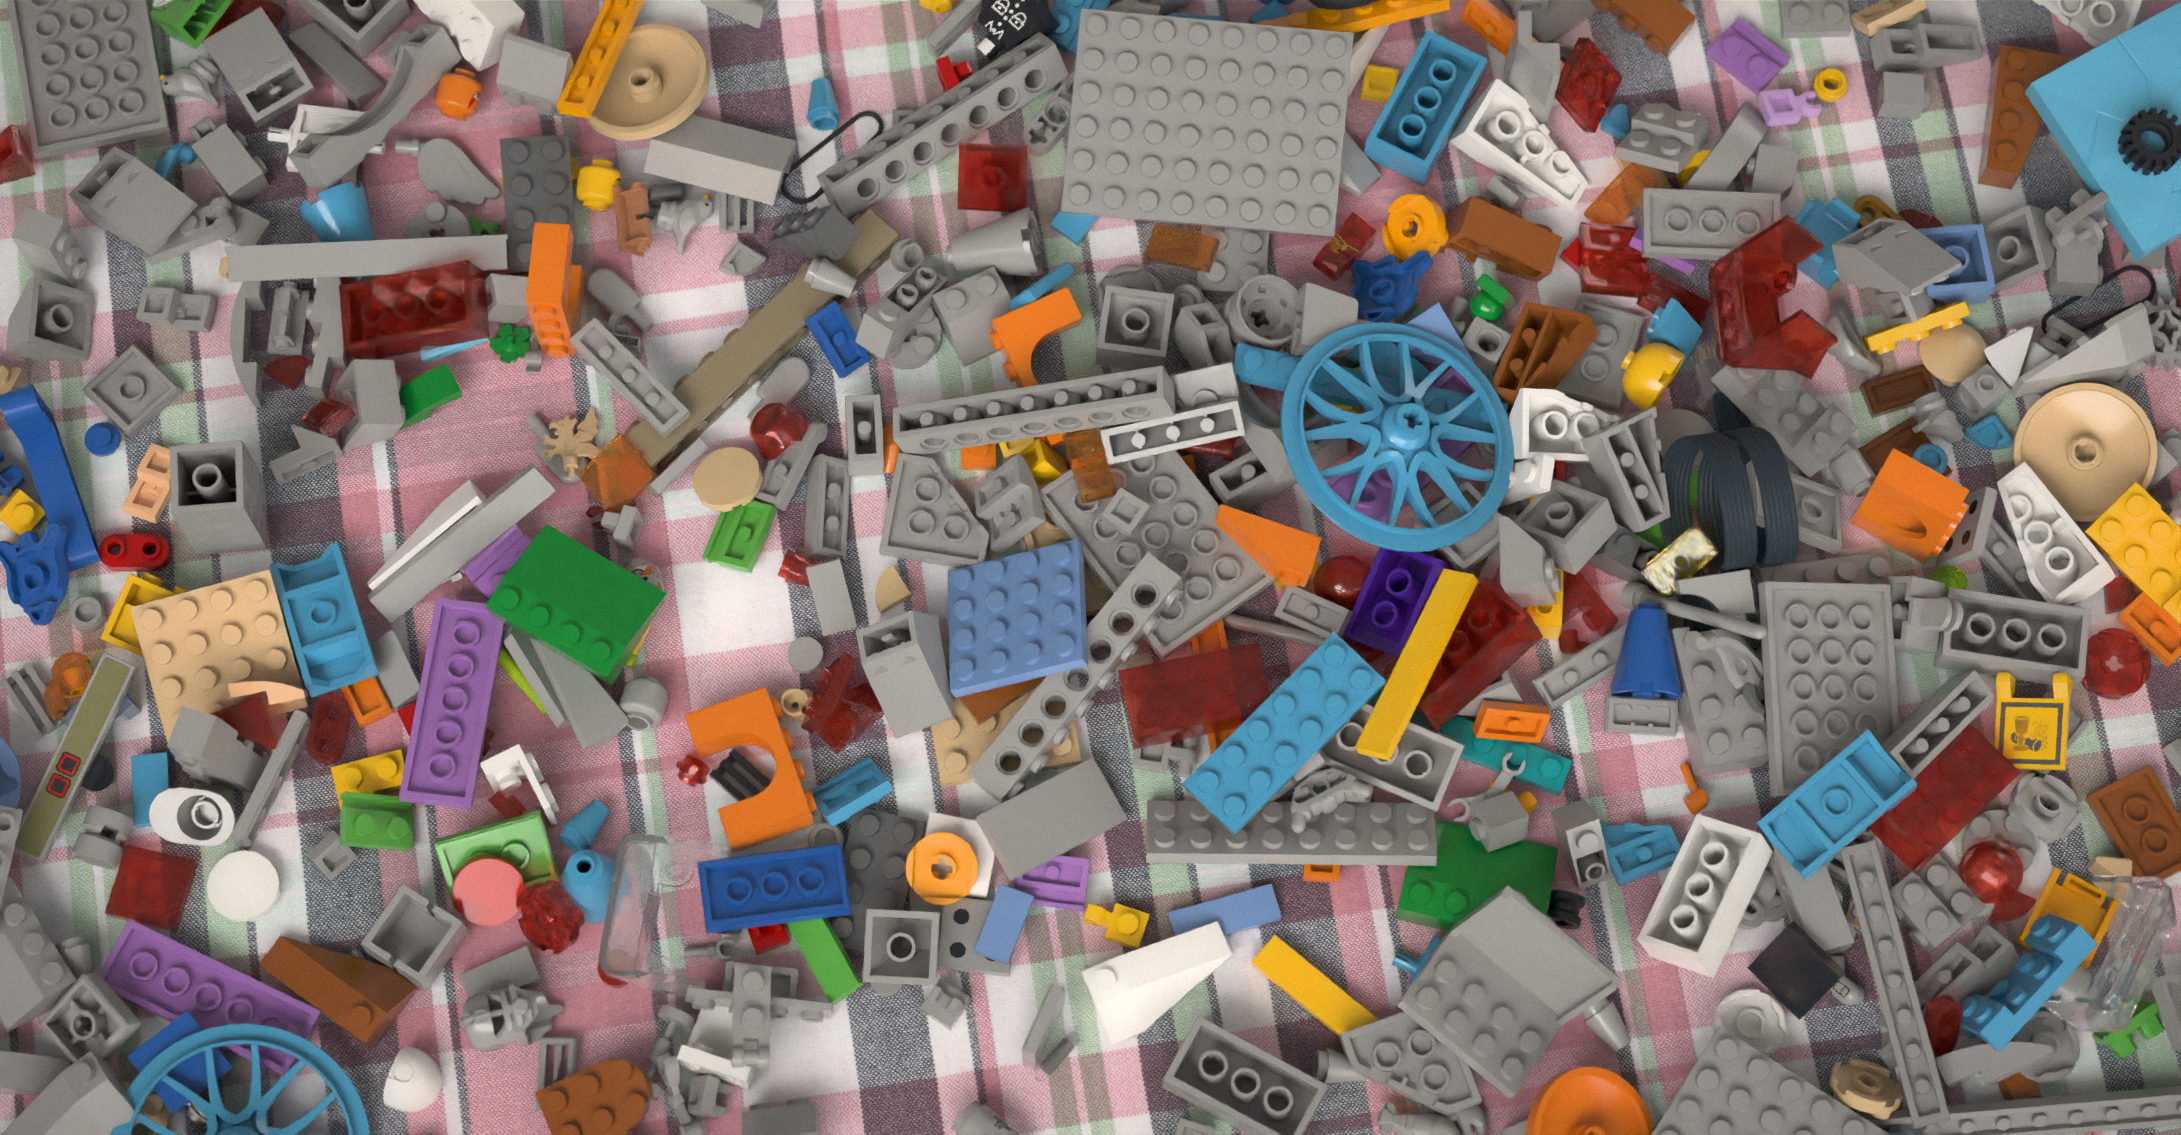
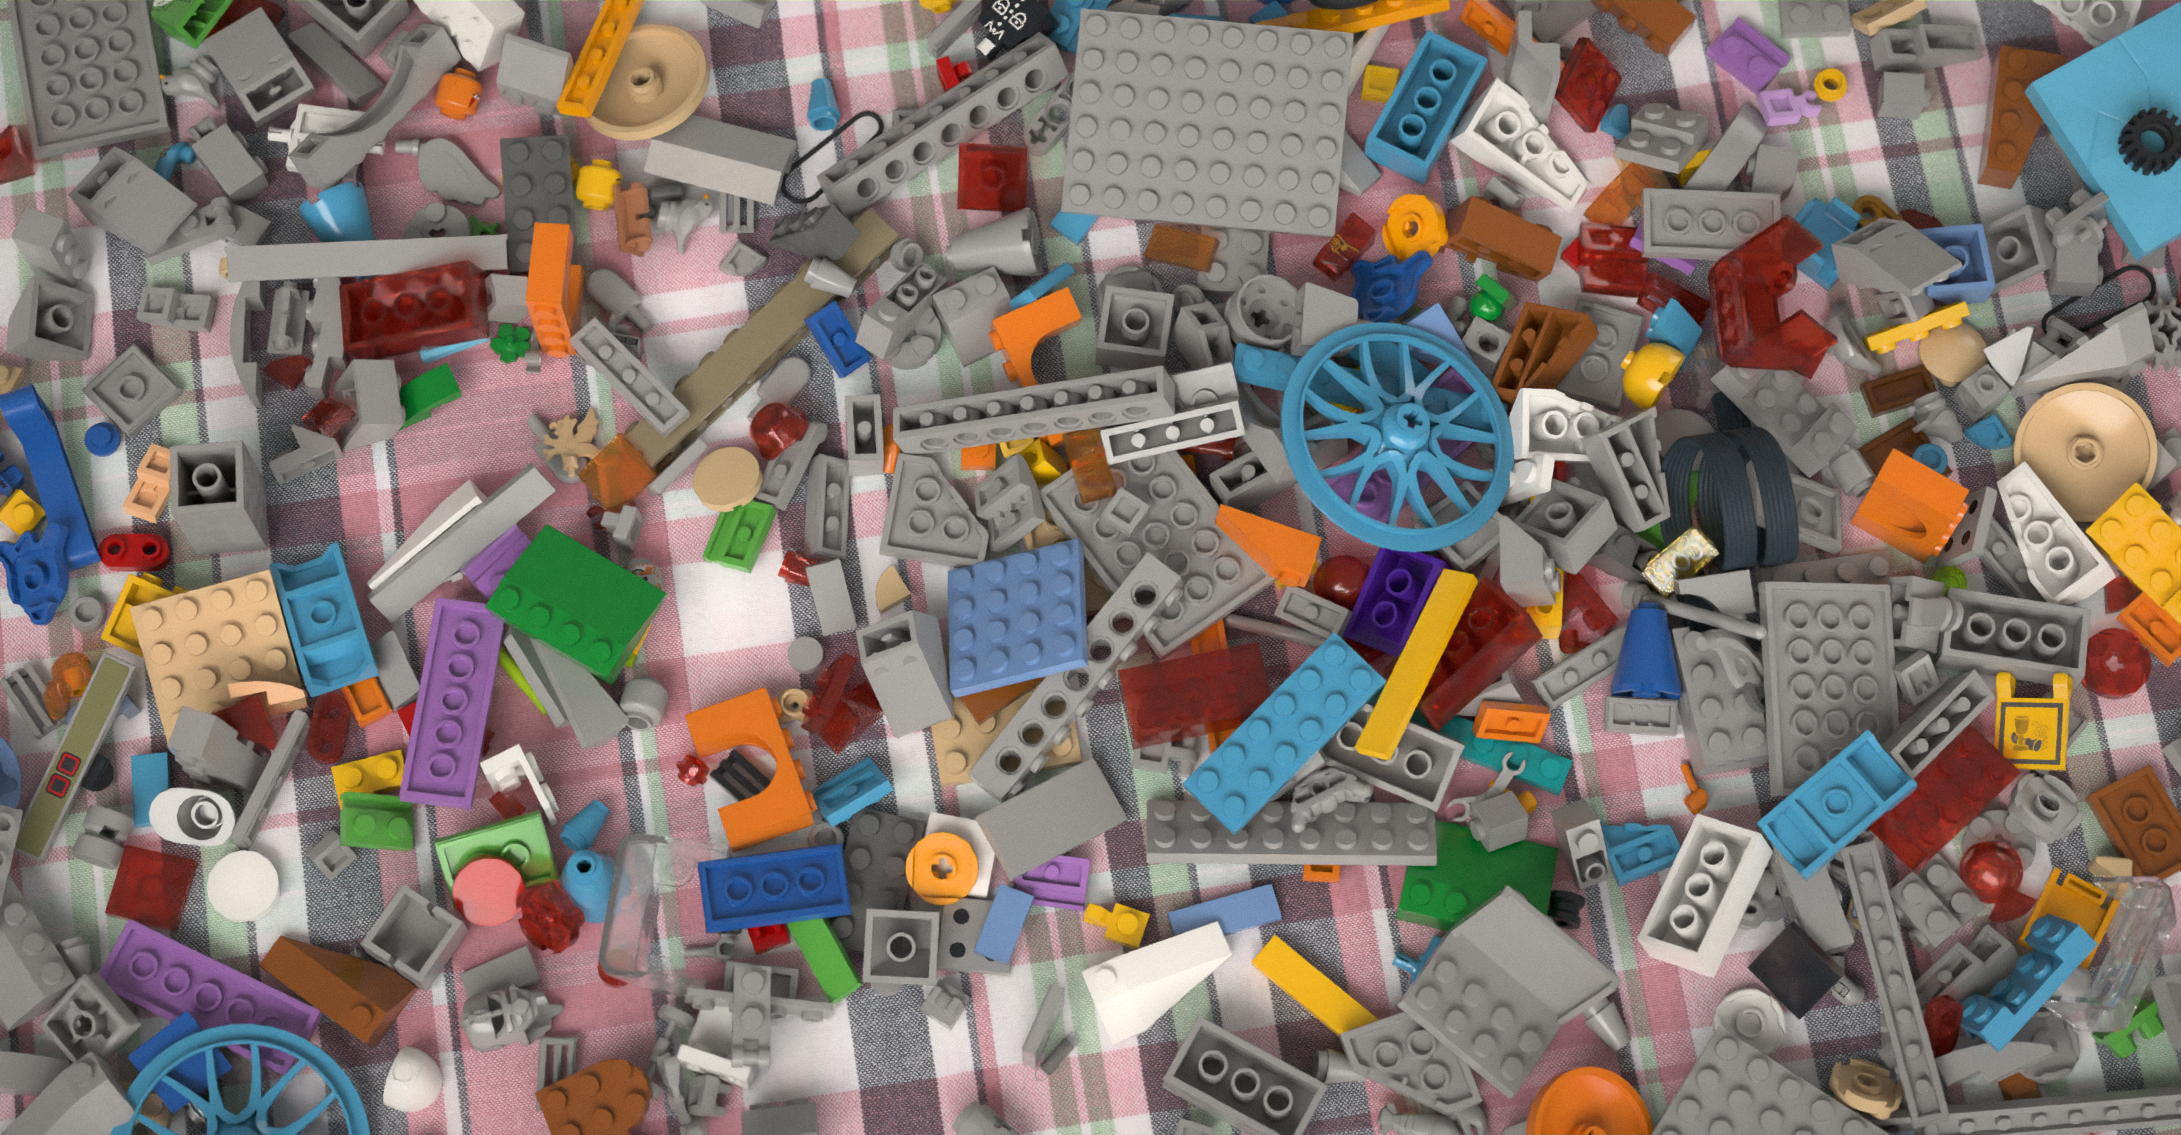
(1916, 678): none -> light grey bracket

